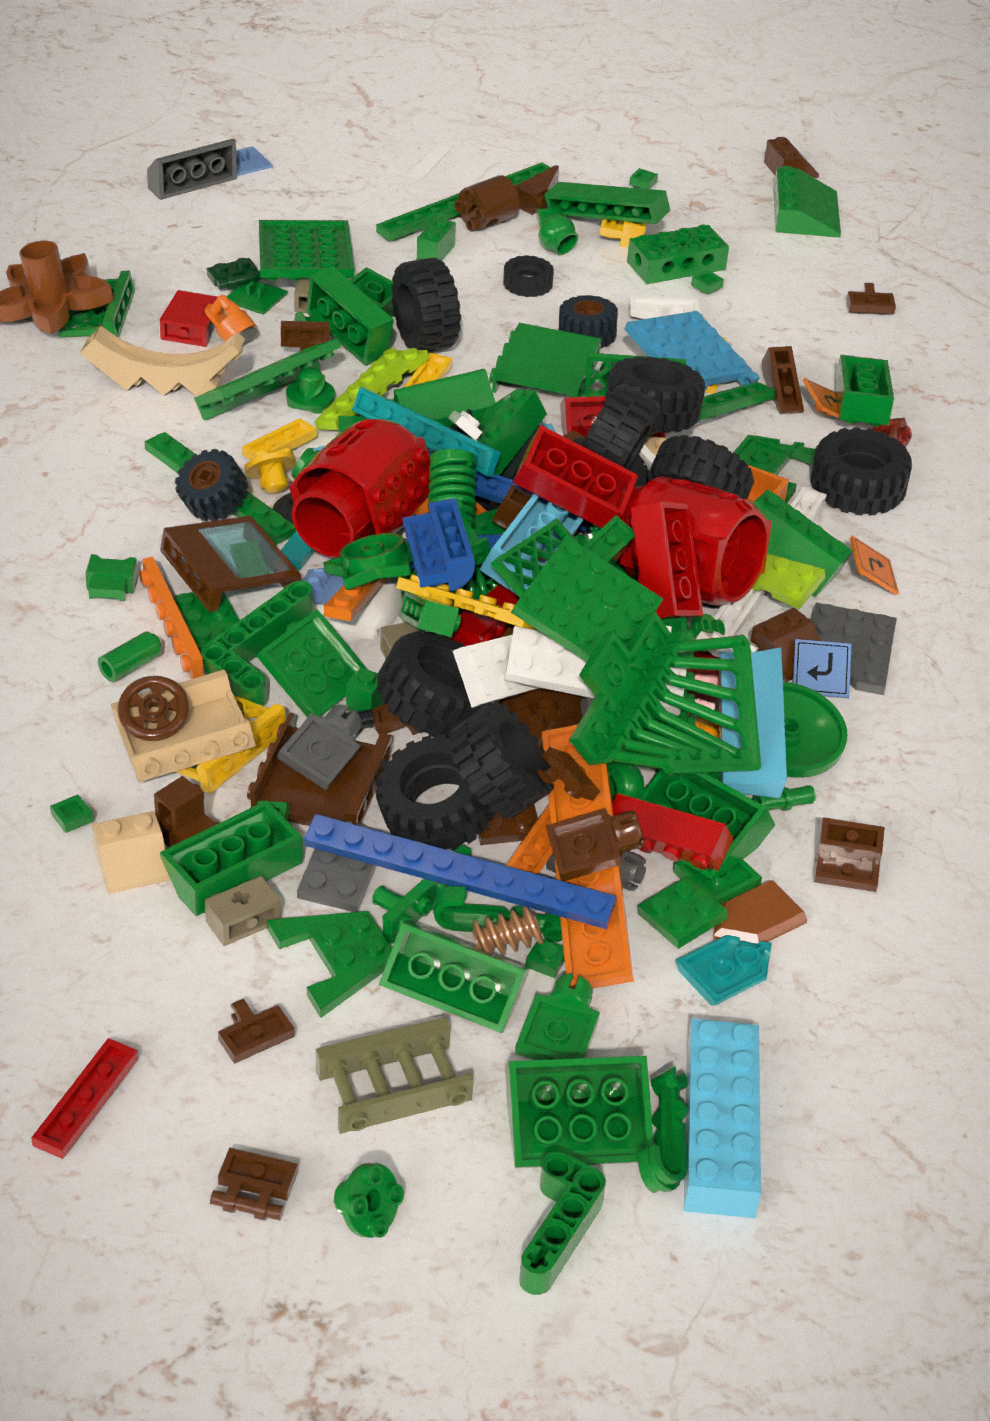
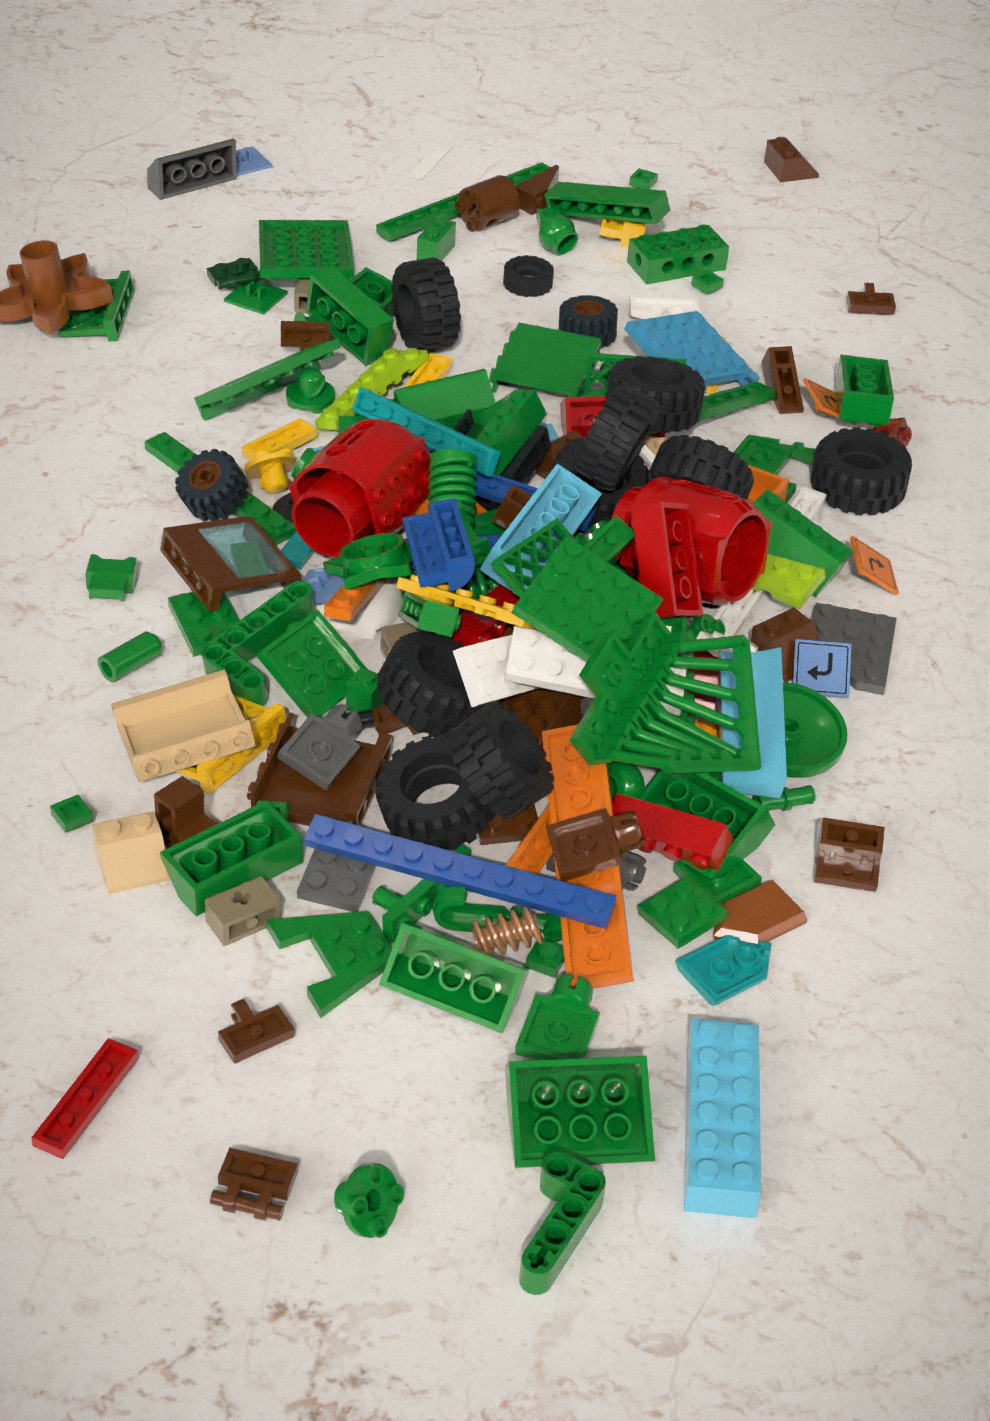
(157, 685): reddish brown plate -> none
(163, 371): tan arch -> none
(173, 622): orange plate -> none
(186, 319): red panel -> none
(236, 321): orange piece -> none
(385, 1048): olive fence -> none
(466, 423): white plate -> none
(566, 768): reddish brown plate -> none
(574, 477): red brick -> none
(665, 1162): green piece -> none
(804, 204): green slope -> none

